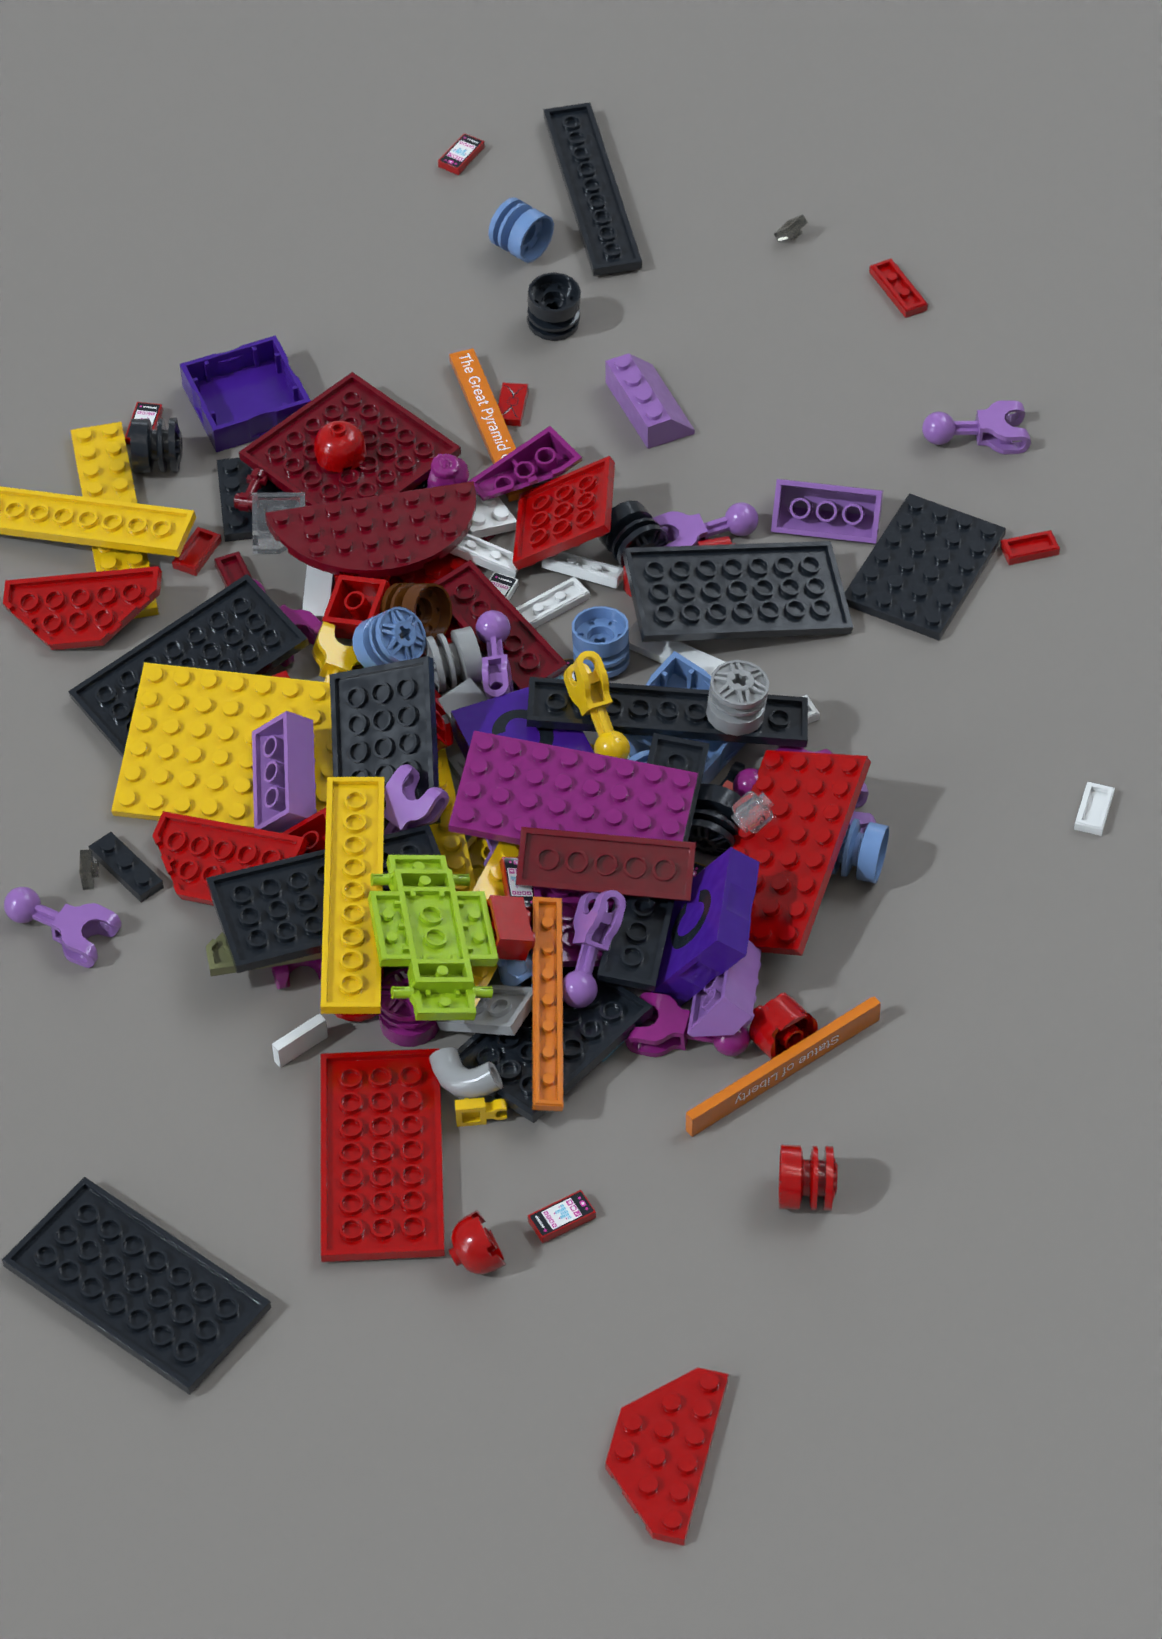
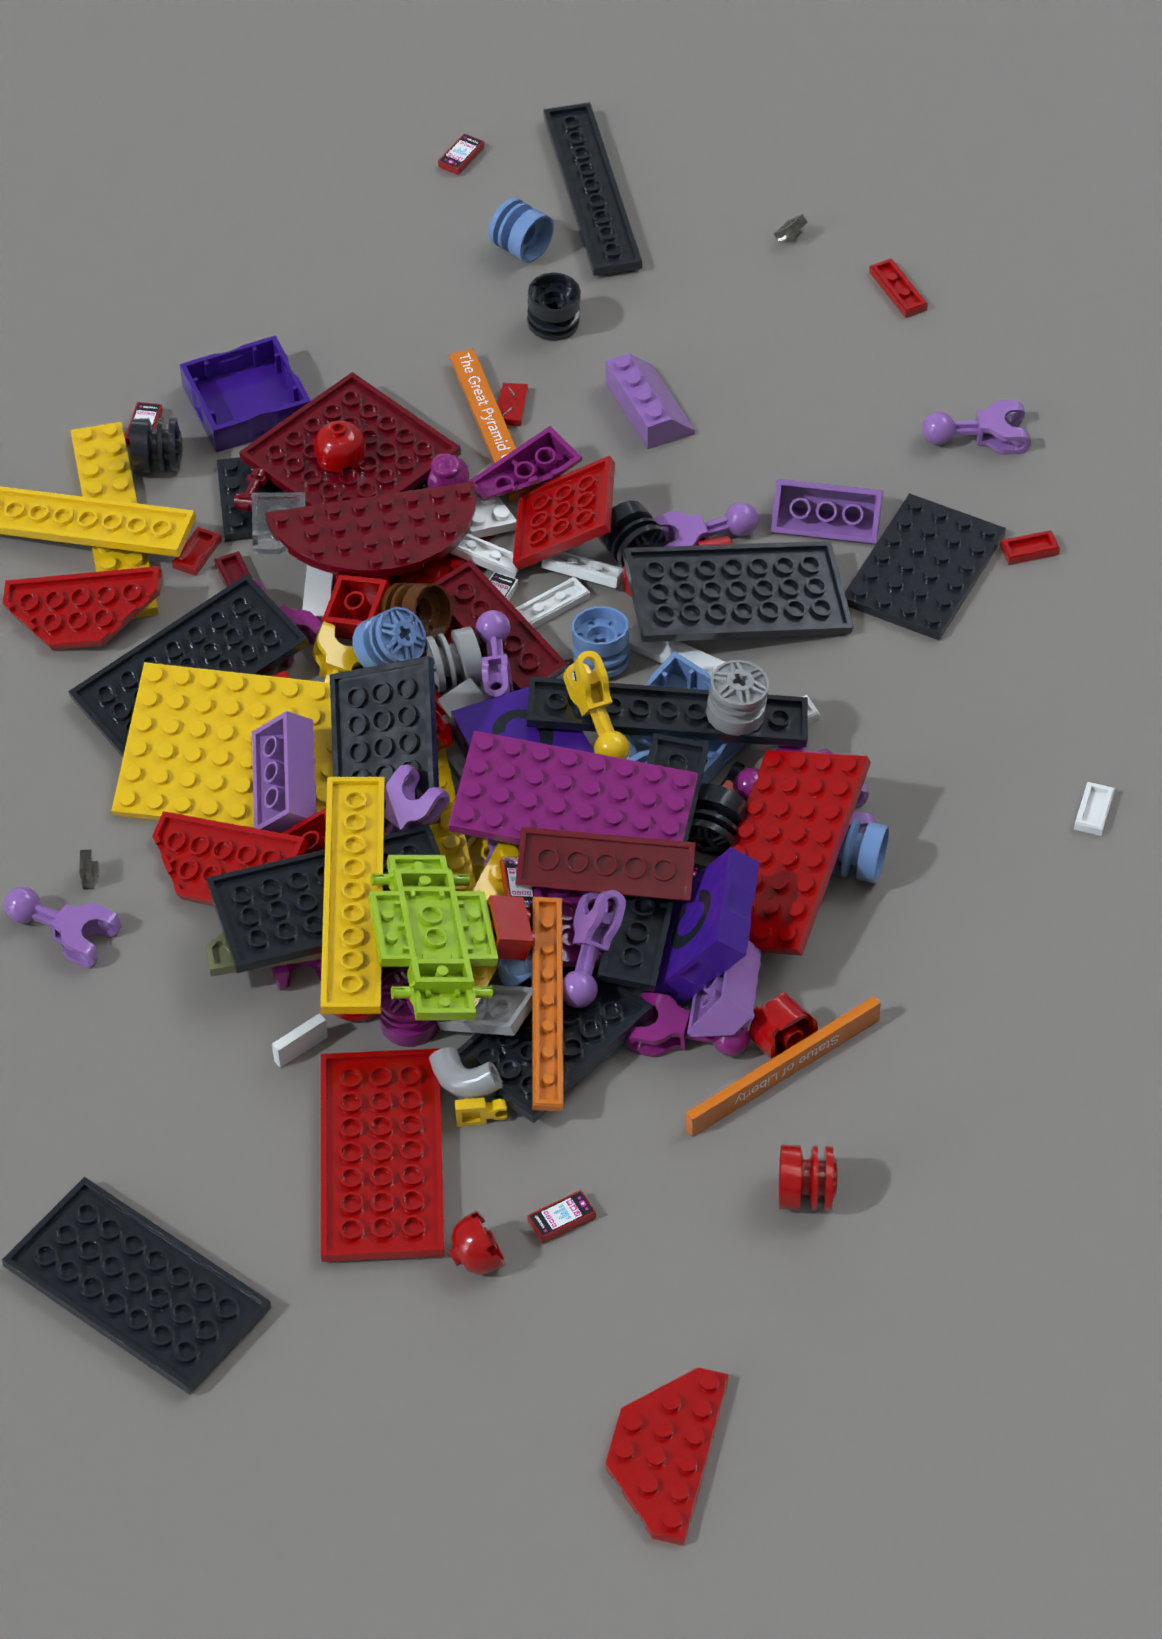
(126, 867): black plate -> none
(752, 811): clear head -> none

